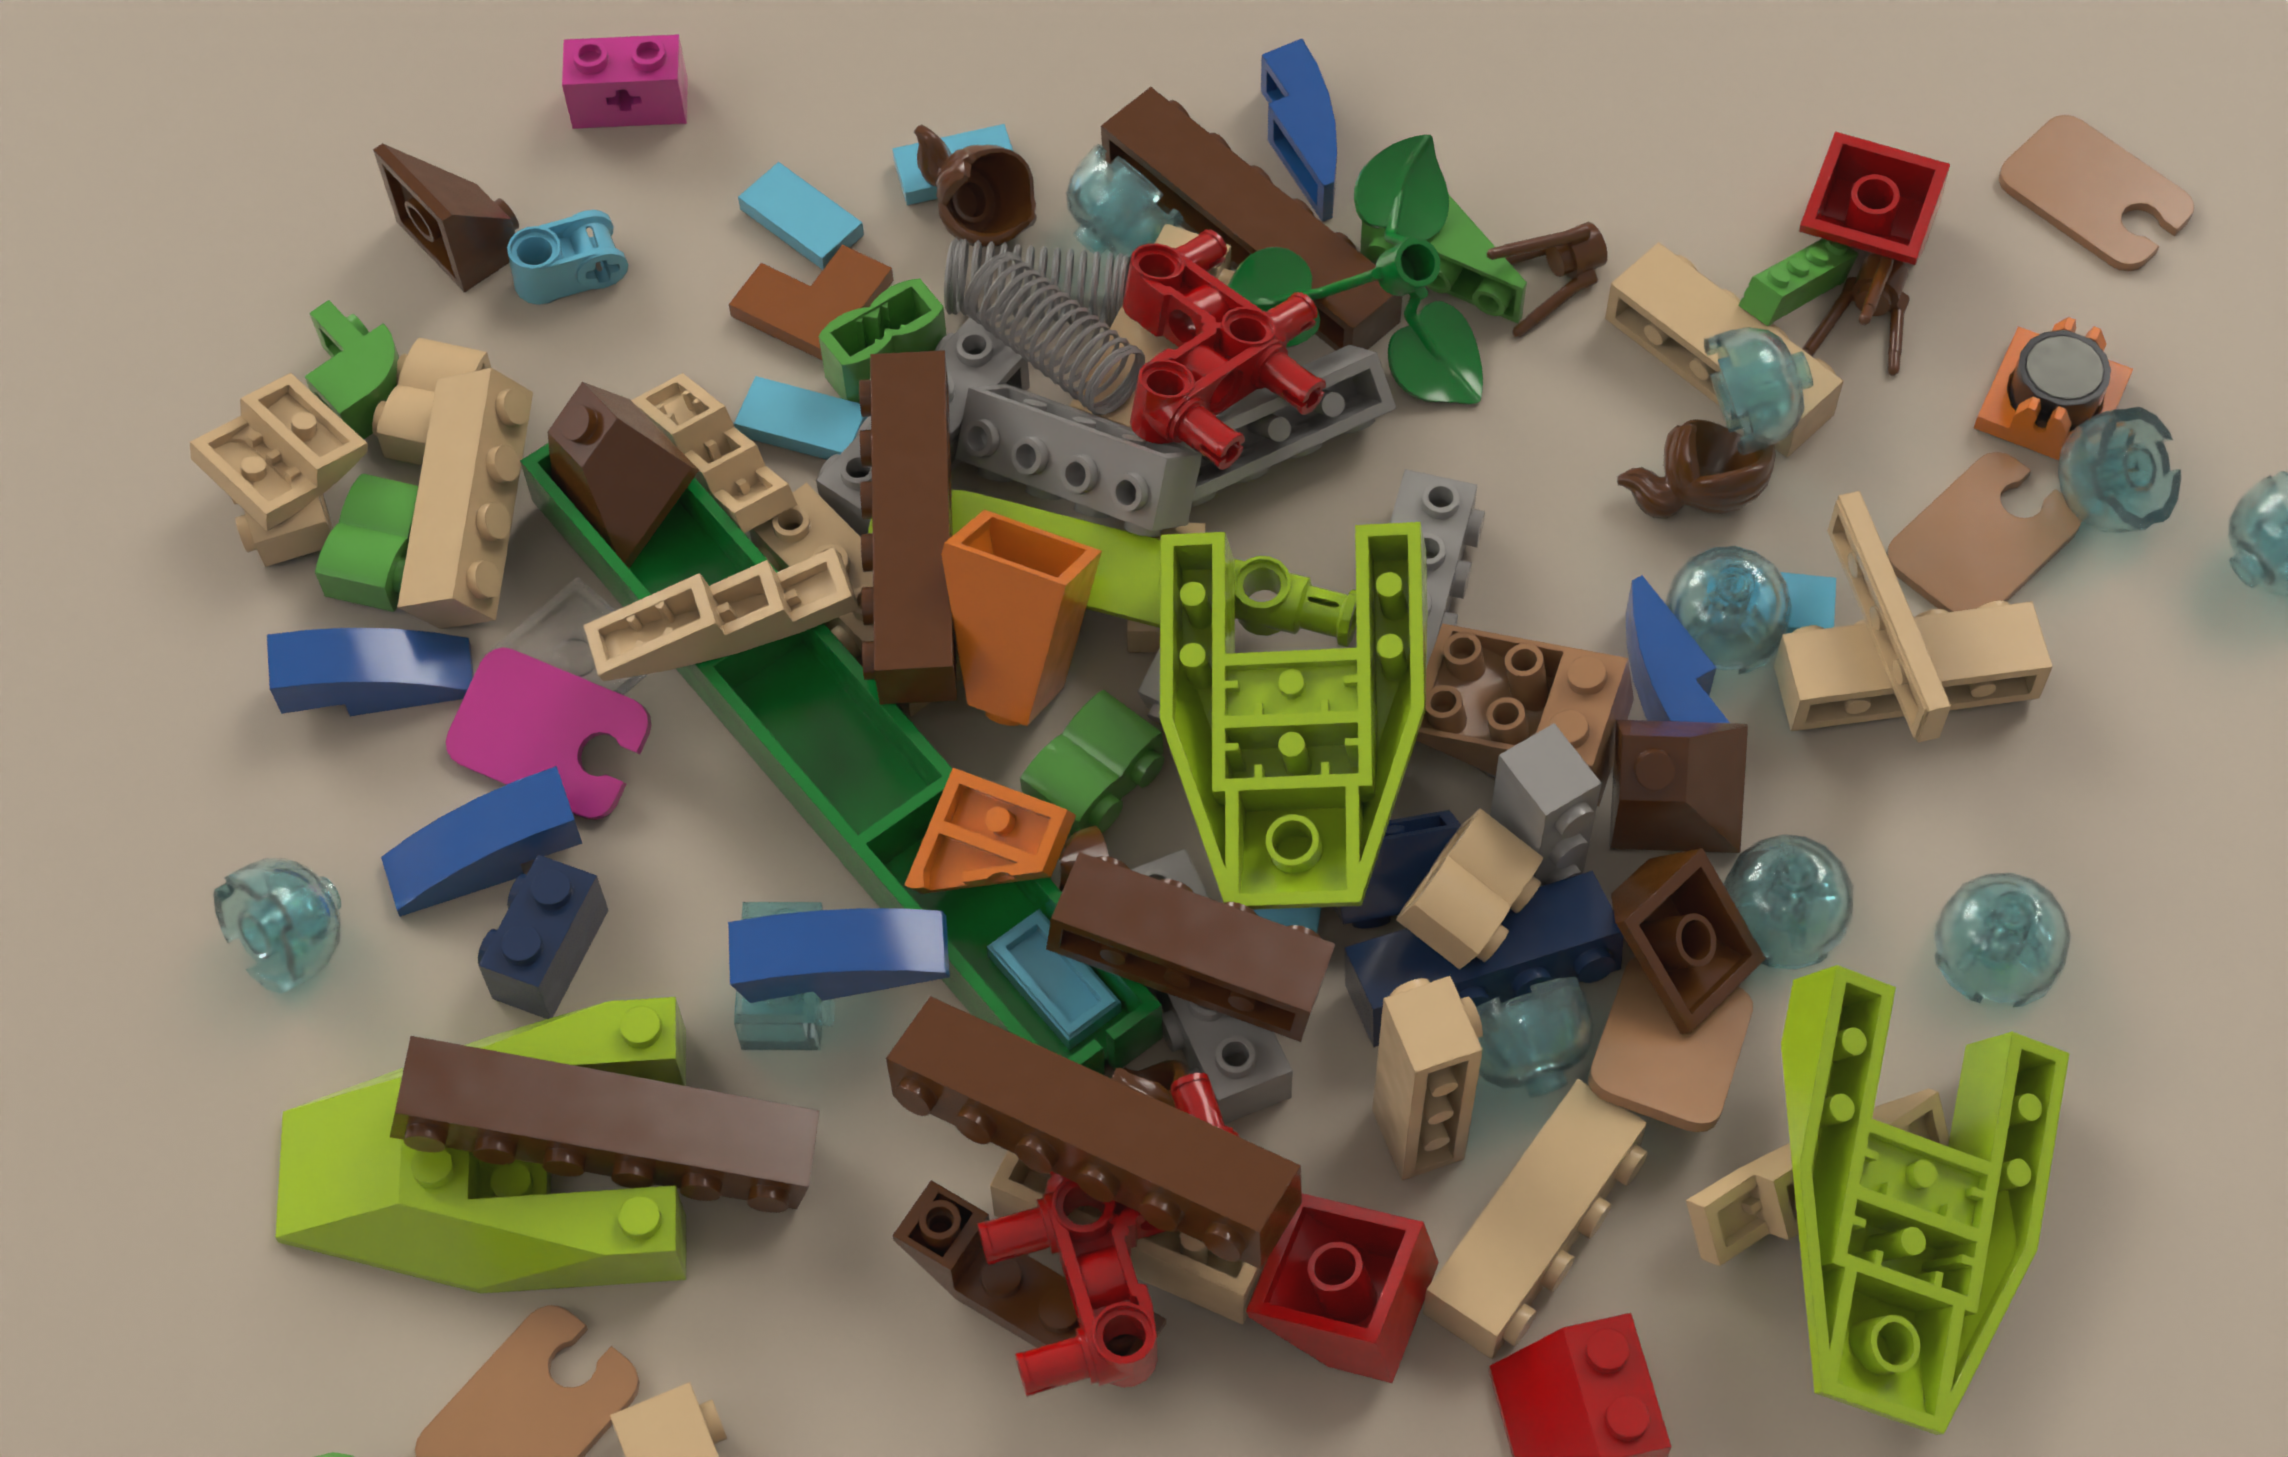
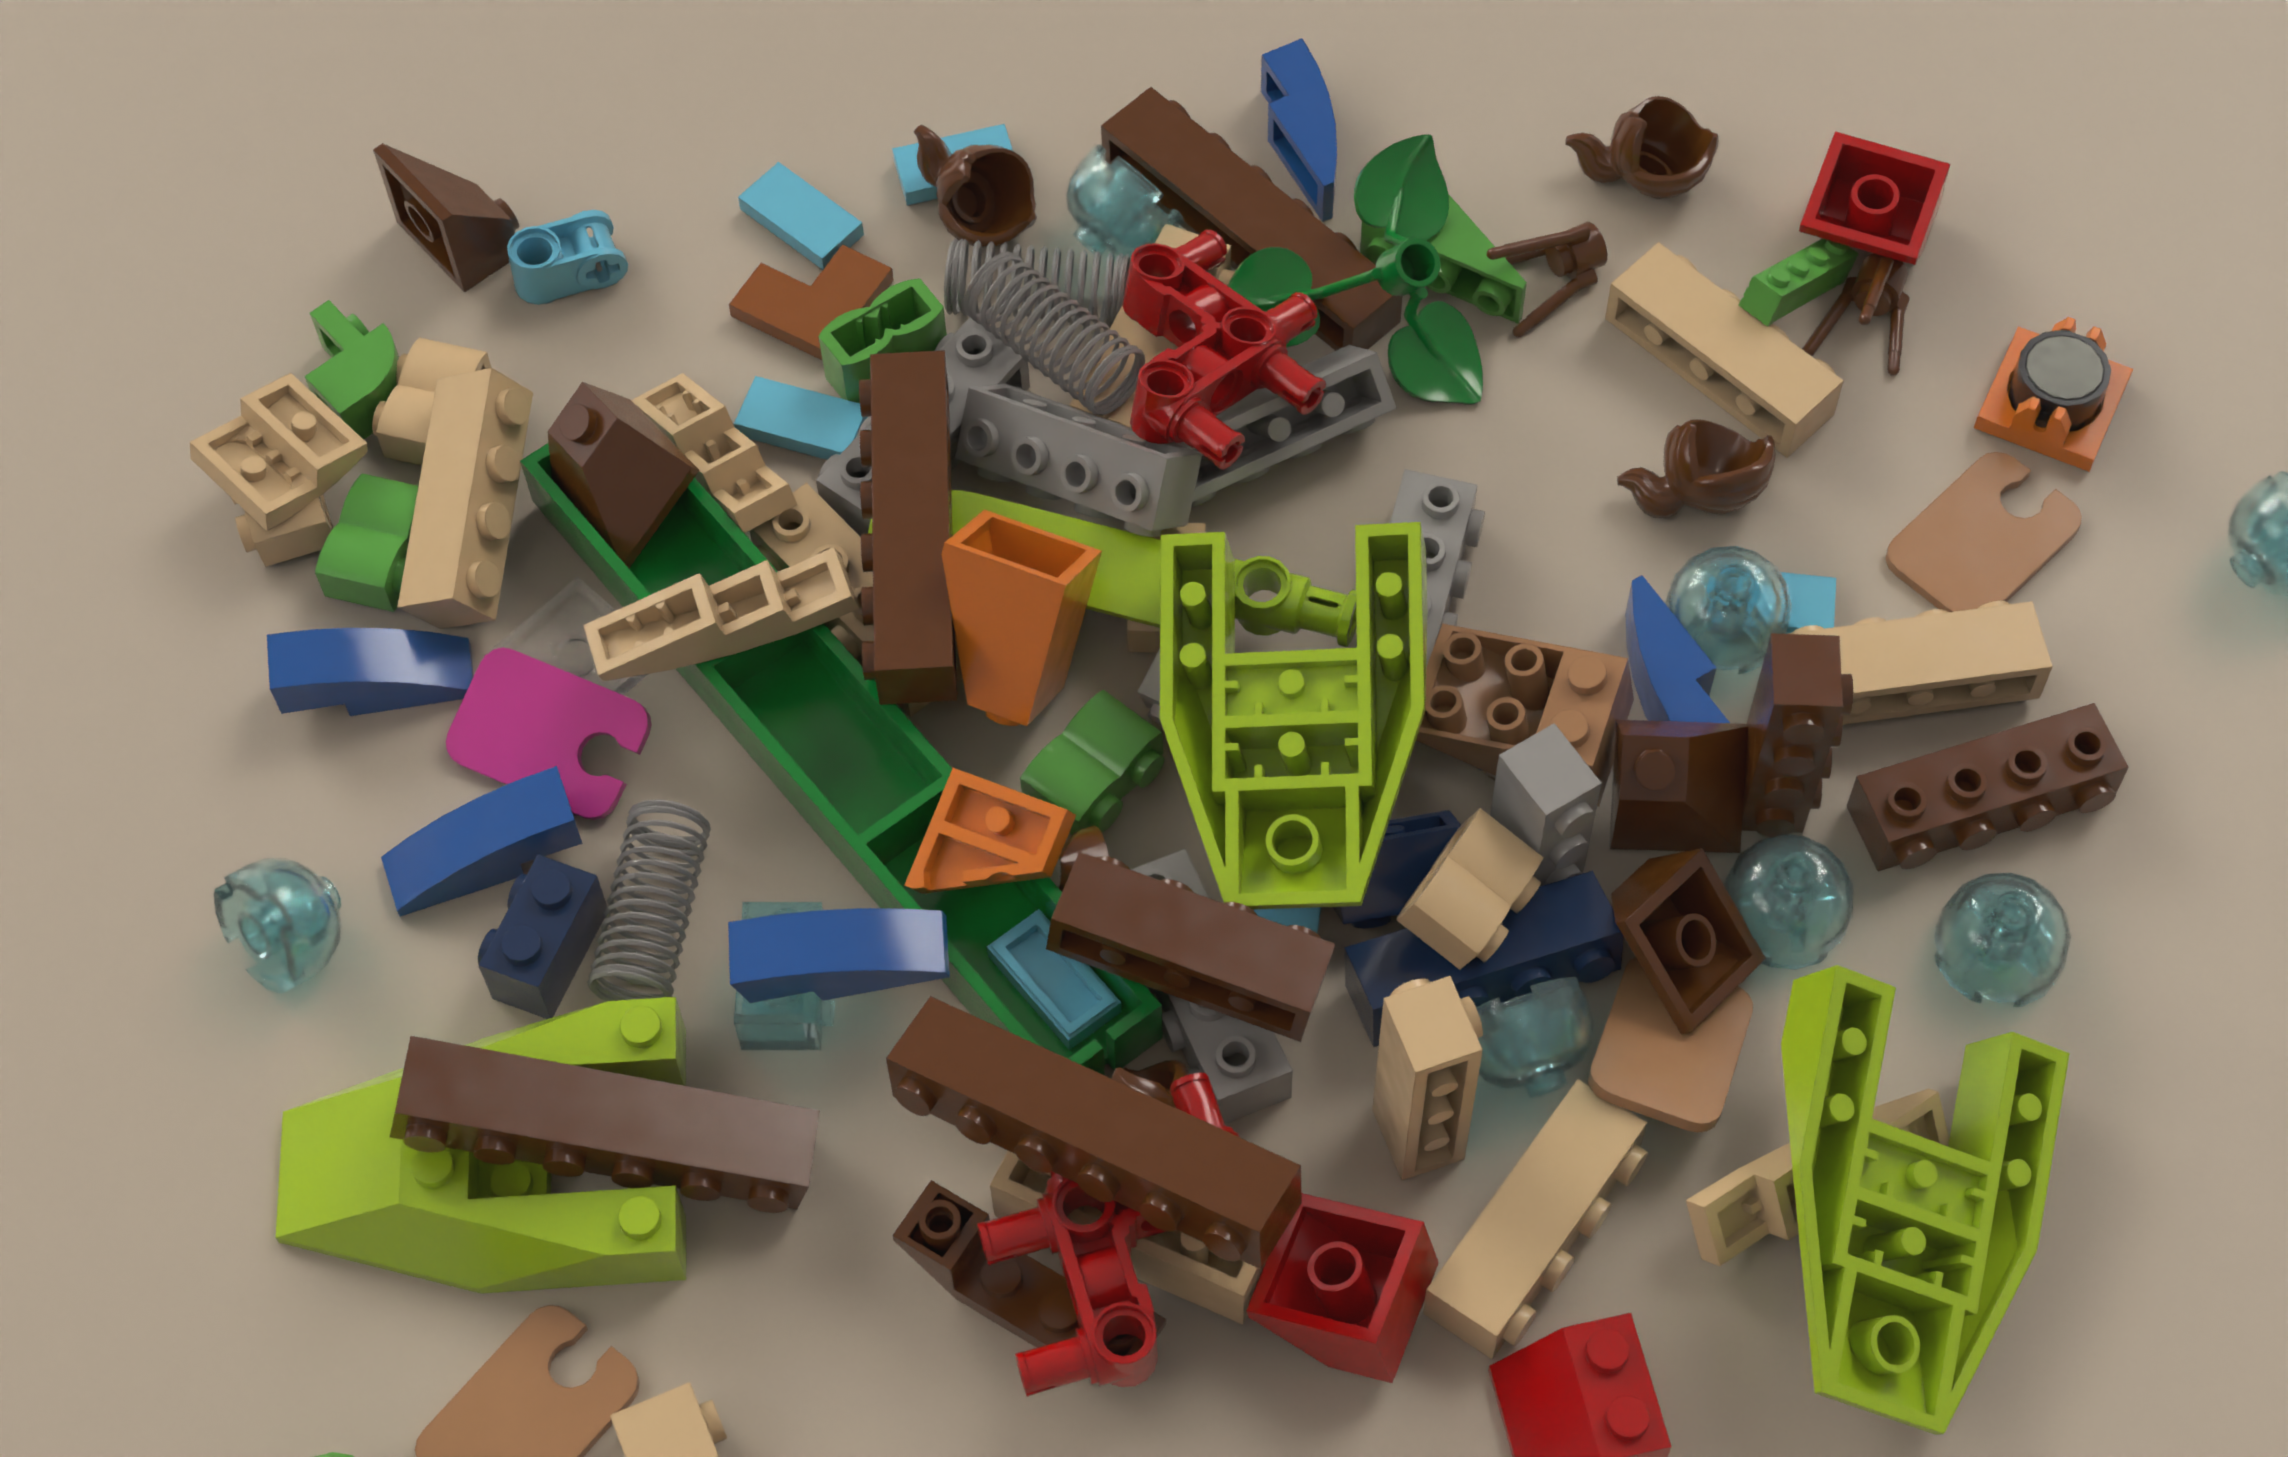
(625, 81): dark pink brick -> none
(627, 970): none -> light grey piece
(1651, 148): none -> reddish brown hair
(1758, 385): clear light blue cylinder -> none
(1793, 731): none -> reddish brown brick
(1888, 617): tan tile -> none
(1987, 788): none -> reddish brown brick
(2087, 185): medium nougat piece -> none
(2119, 471): clear light blue cylinder -> none

